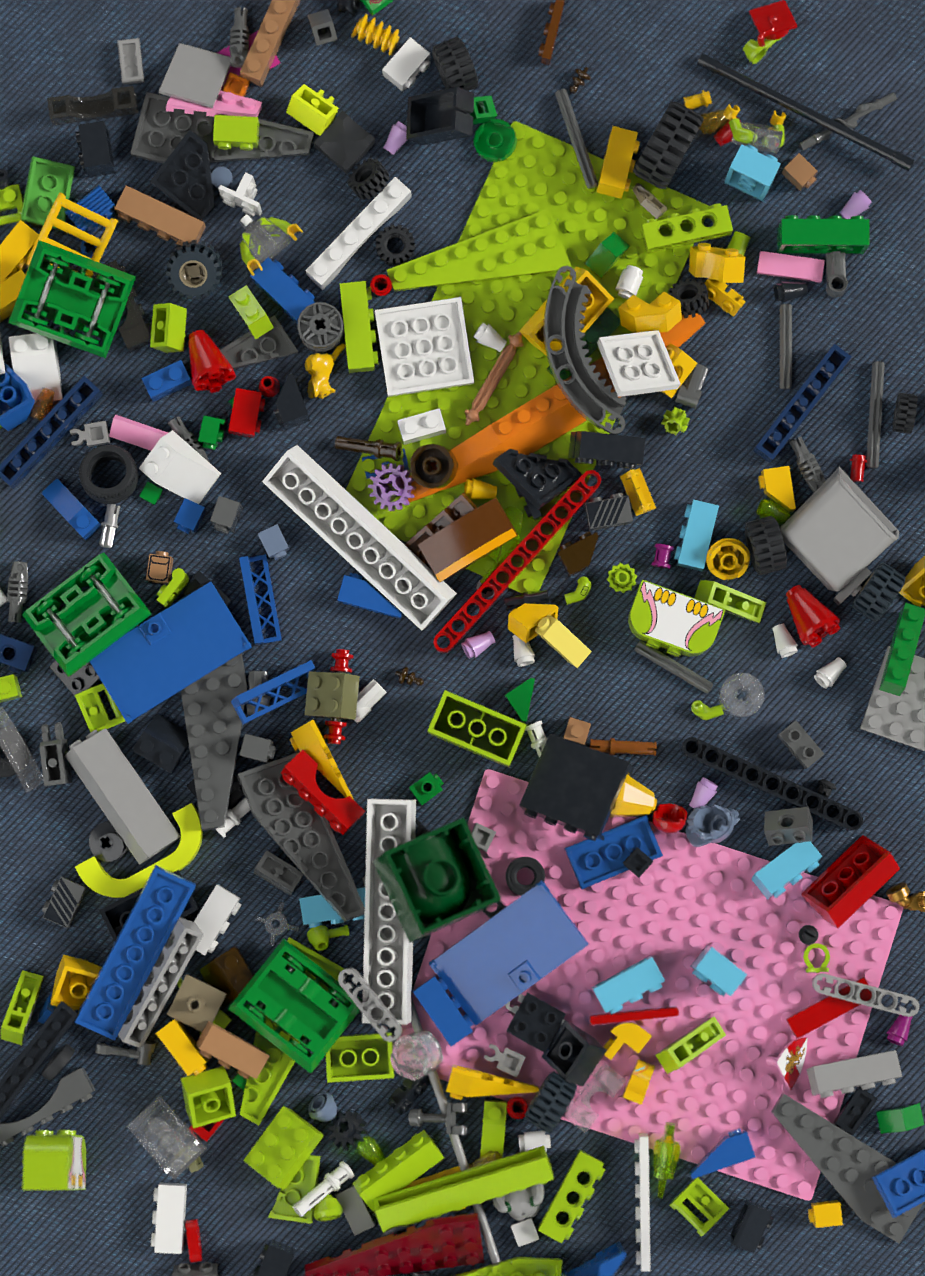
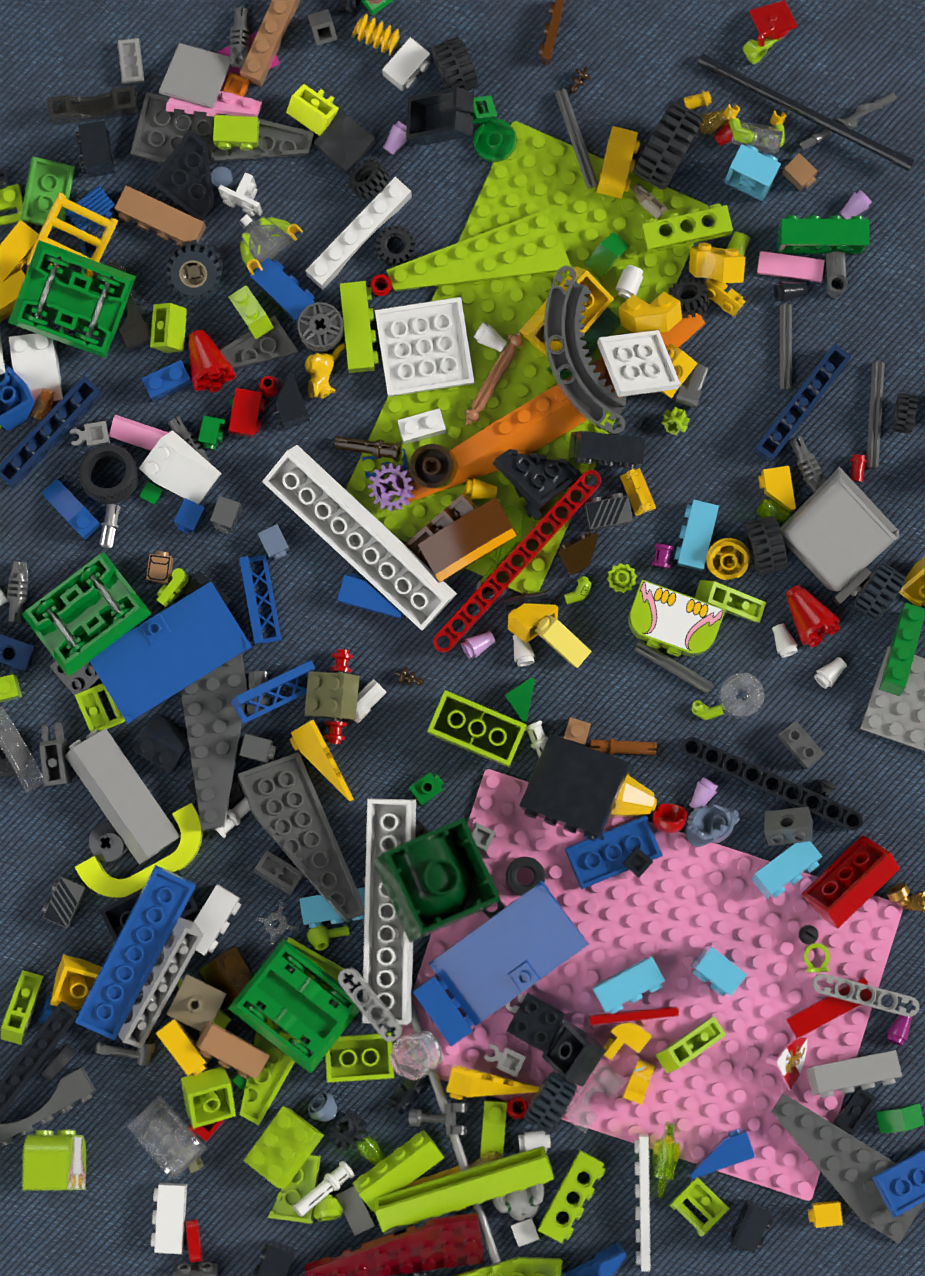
(339, 812): red arch -> none

